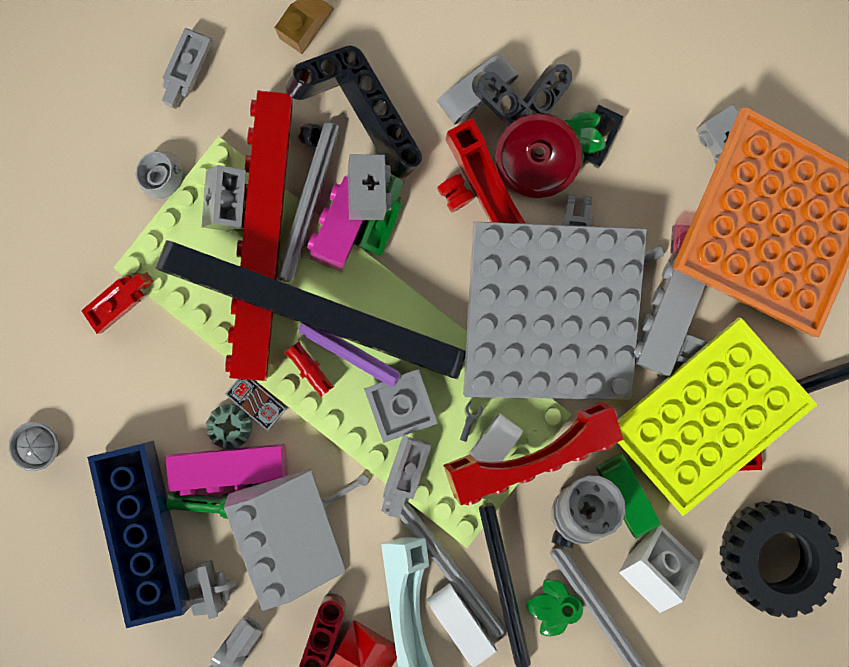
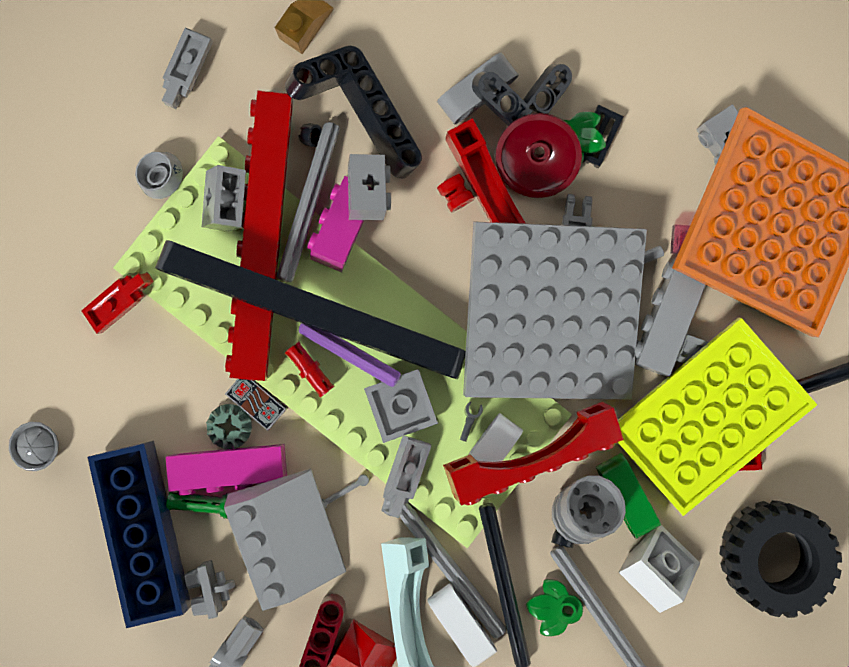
(375, 233): green hinge -> none

